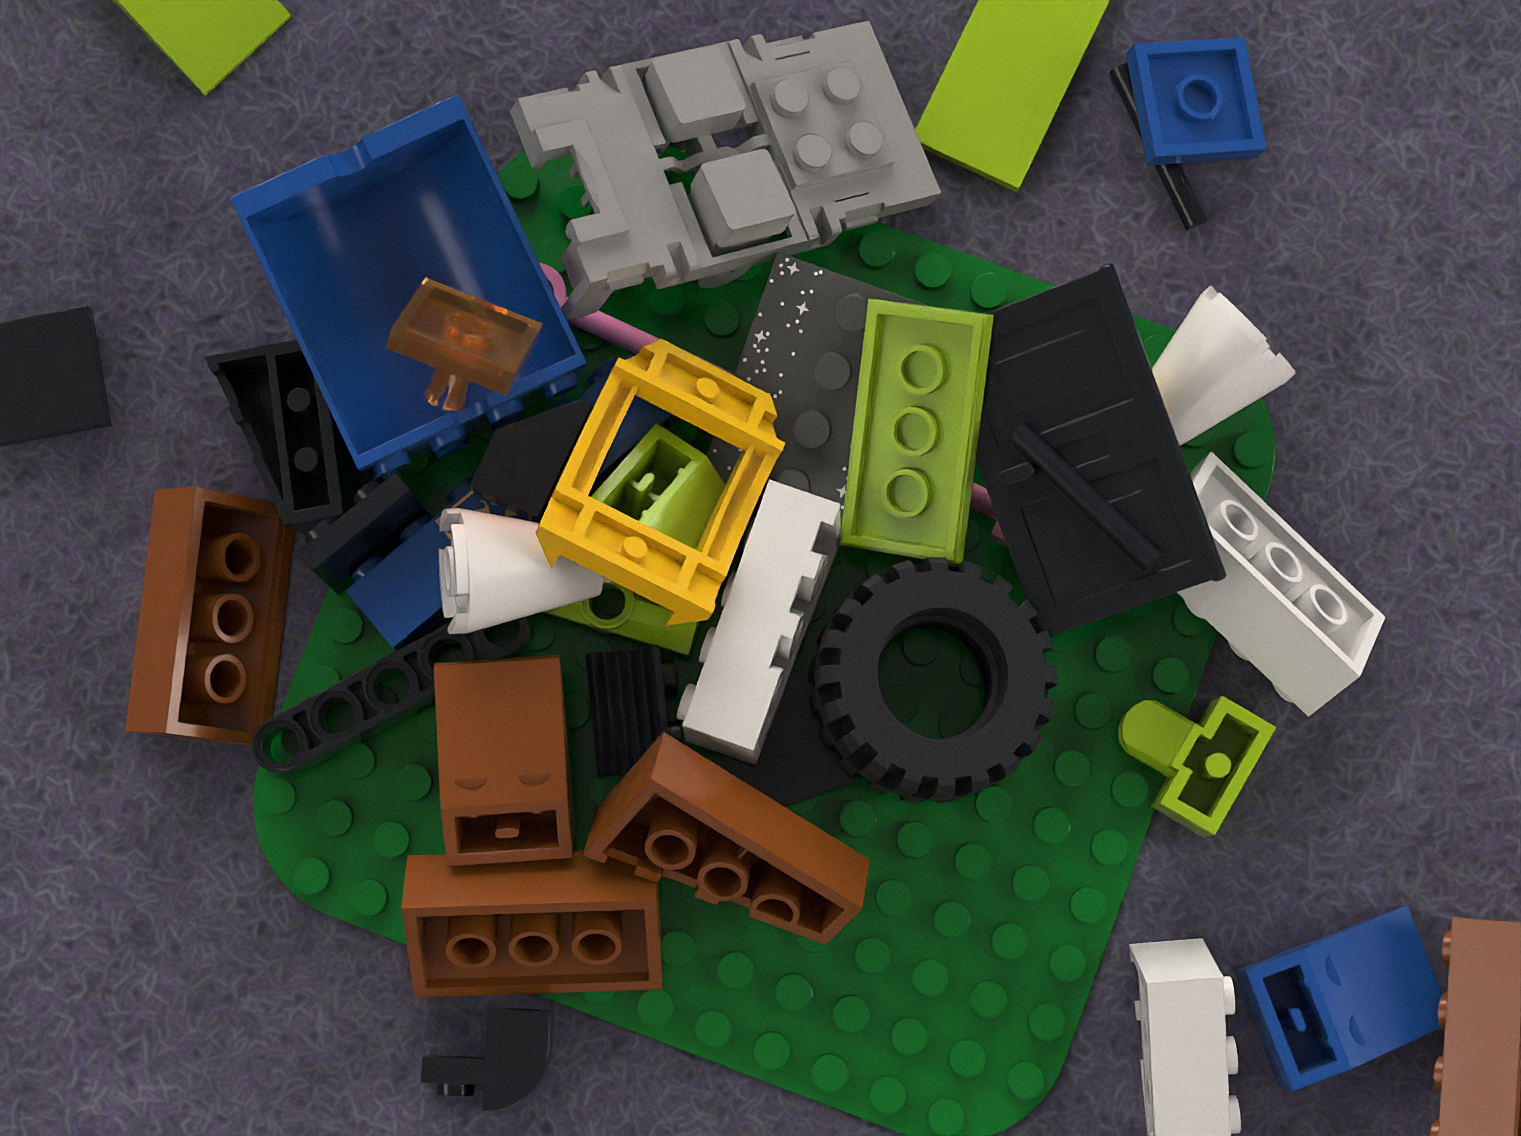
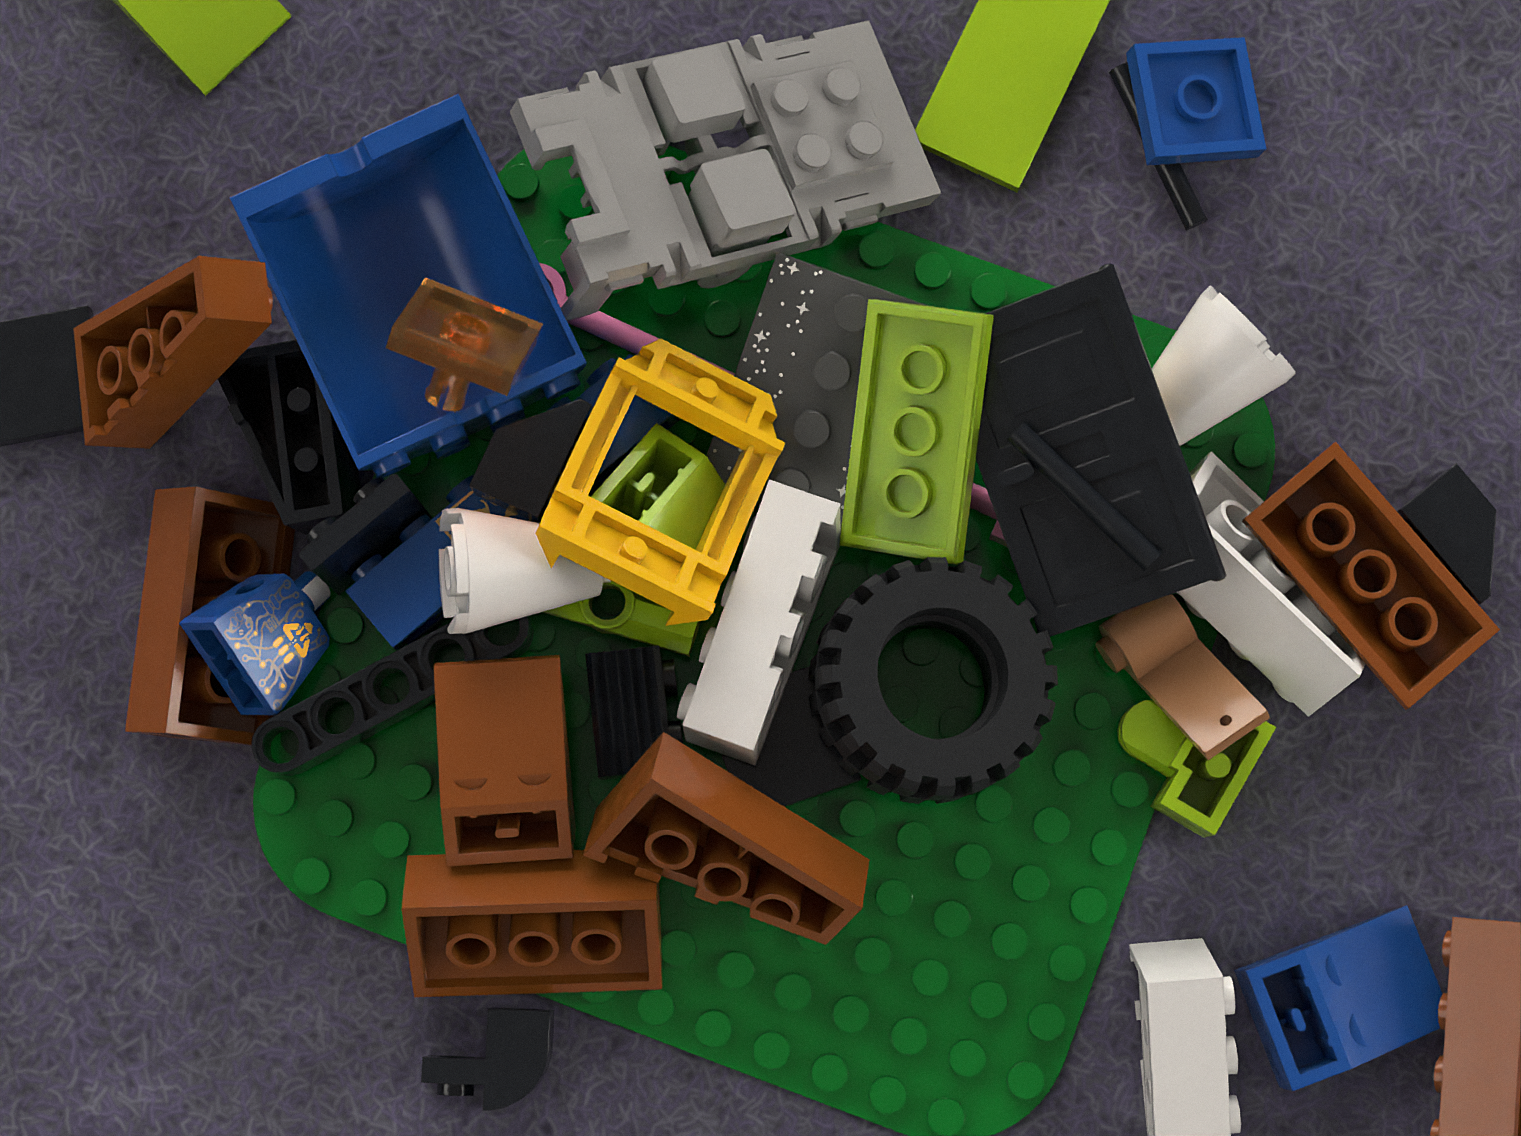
(166, 347): none -> dark orange wedge
(262, 638): none -> blue torso
(1180, 674): none -> medium nougat door
(1370, 575): none -> dark orange slope
(1457, 527): none -> black slope

